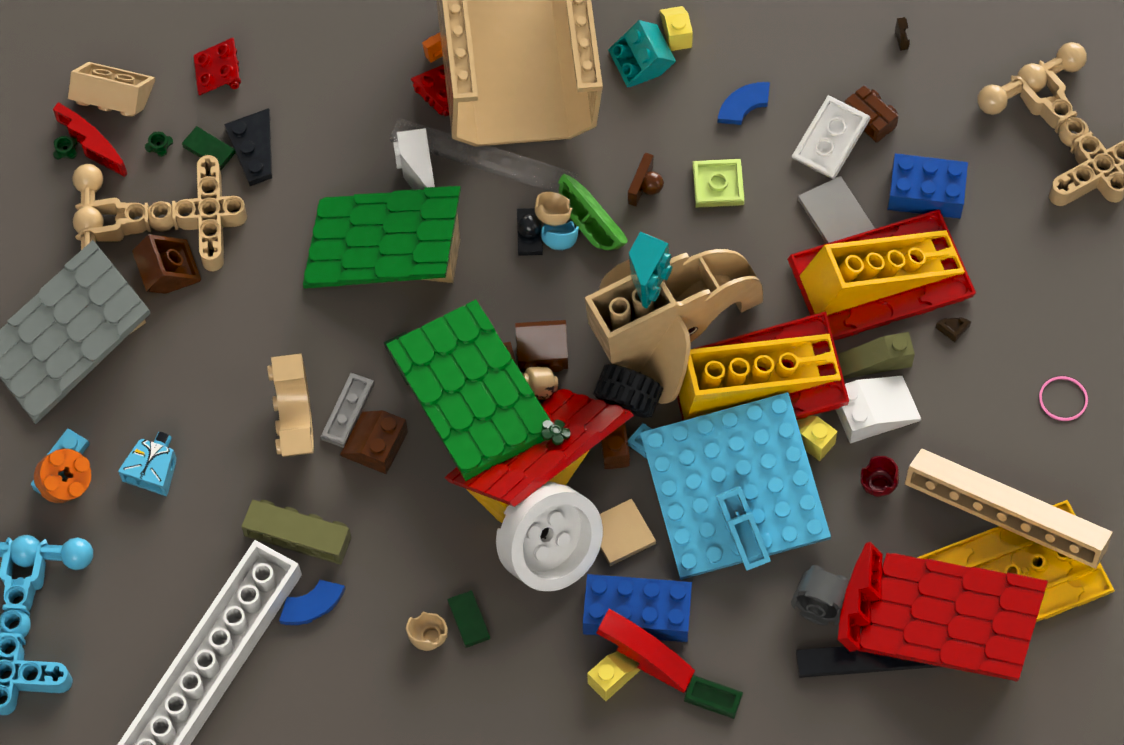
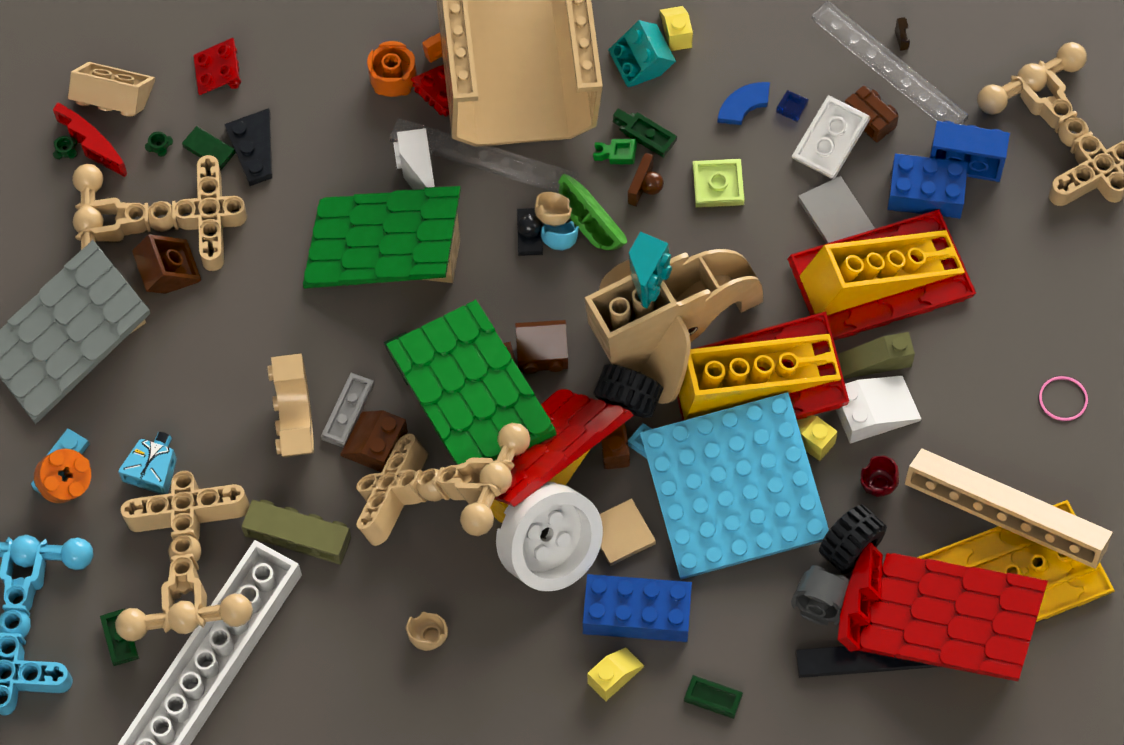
(119, 649): none -> dark green plate
(184, 512): none -> tan piece
(312, 605): blue tile -> none
(391, 69): none -> orange brick
(406, 484): none -> tan piece
(468, 619): dark green tile -> none
(541, 381): tan head -> none
(555, 431): dark green plant -> none
(619, 152): none -> green plate
(645, 132): none -> dark green hinge
(647, 650): red slope -> none
(743, 528): medium azure slope -> none
(792, 105): none -> clear blue tile
(850, 536): none -> black tyre
(888, 64): none -> clear tile
(953, 327): dark brown tile -> none
(980, 147): none -> blue brick

